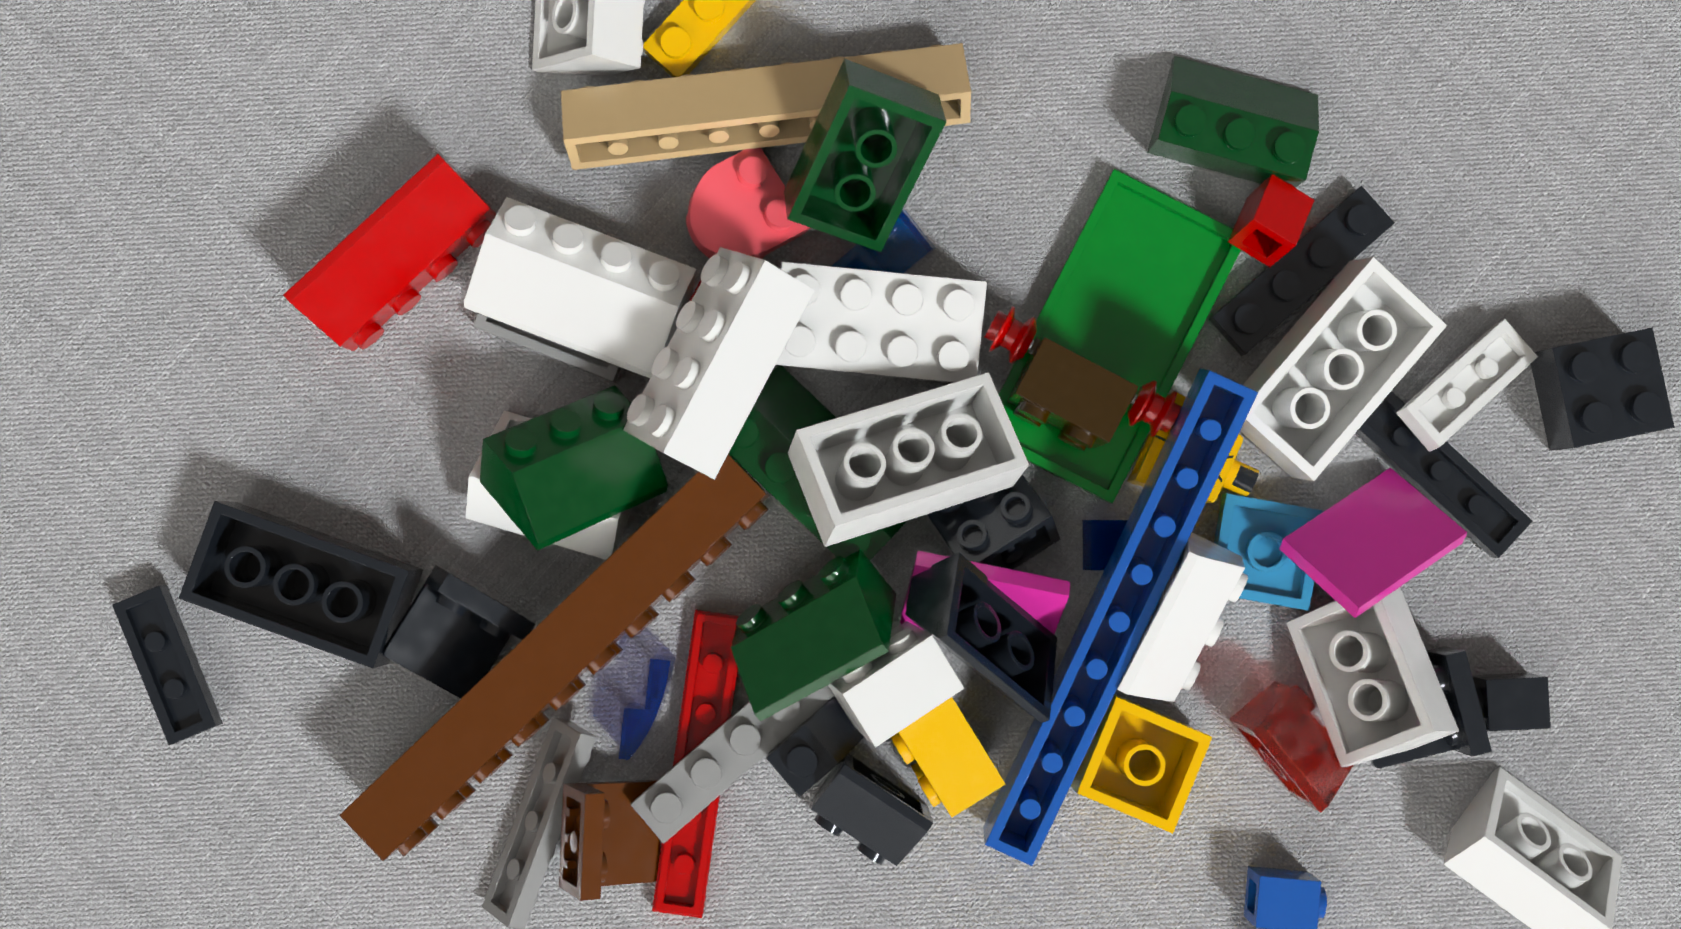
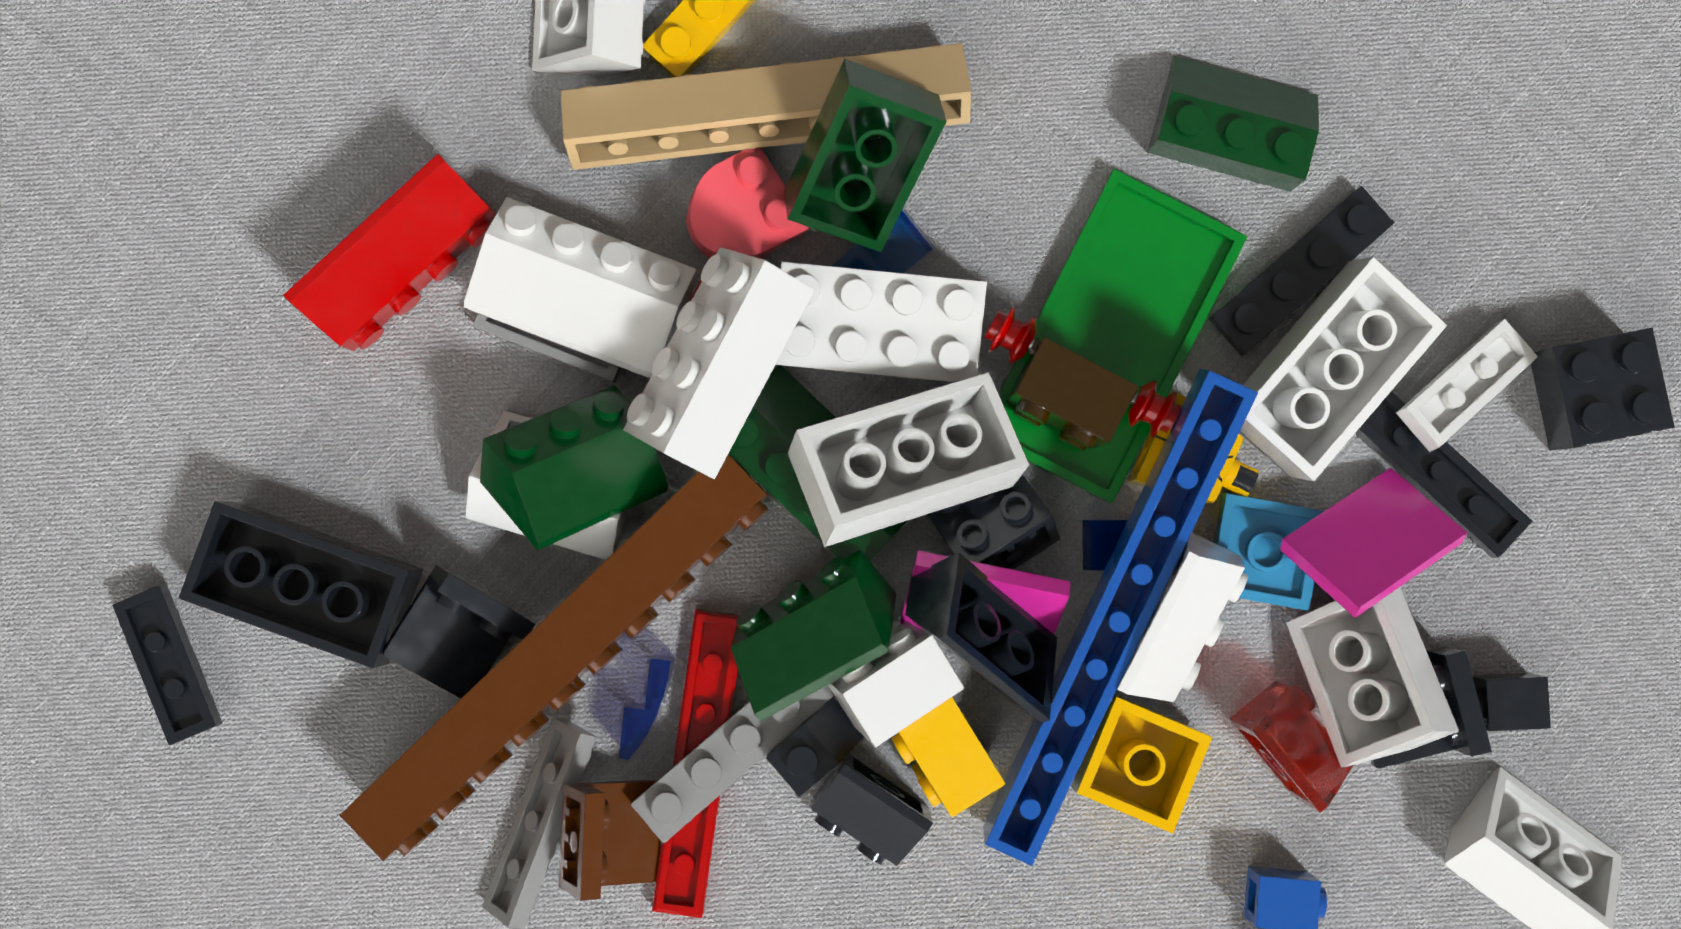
(1271, 220): red brick -> none

